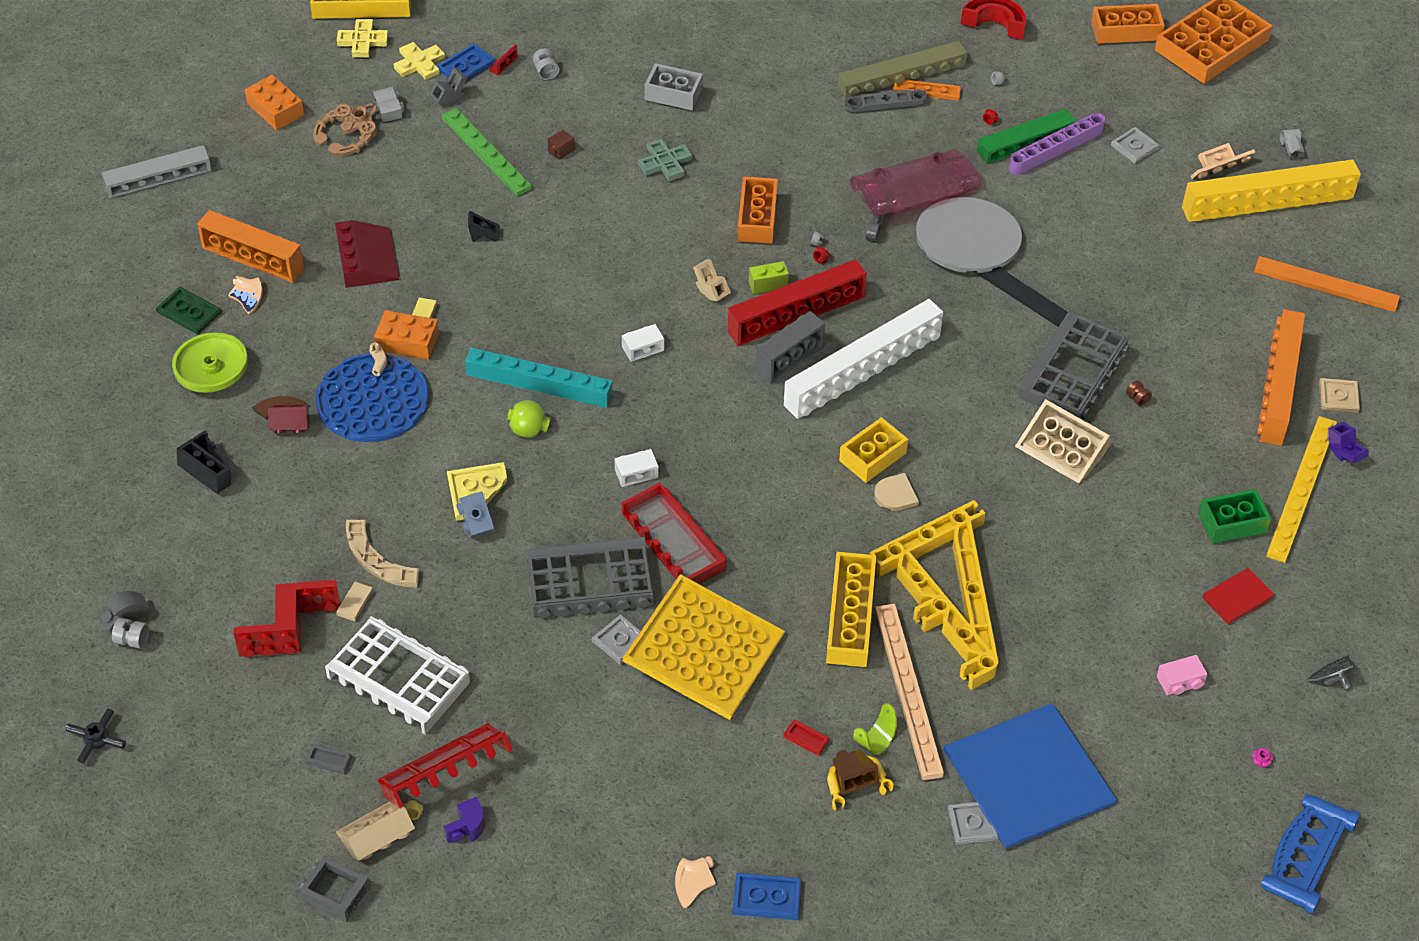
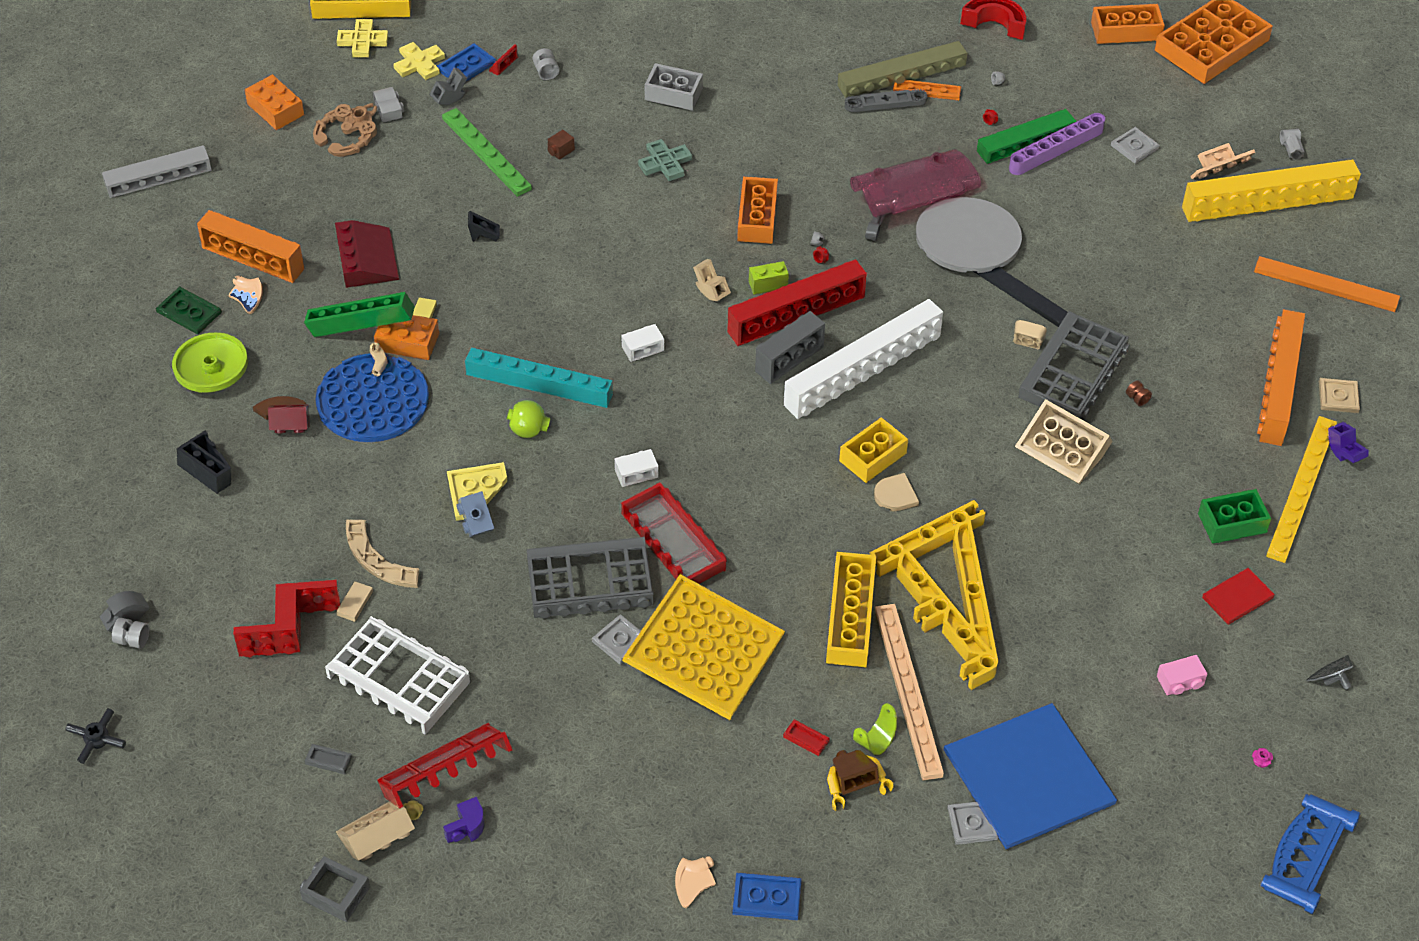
(359, 314): none -> green brick
(1029, 334): none -> tan piece

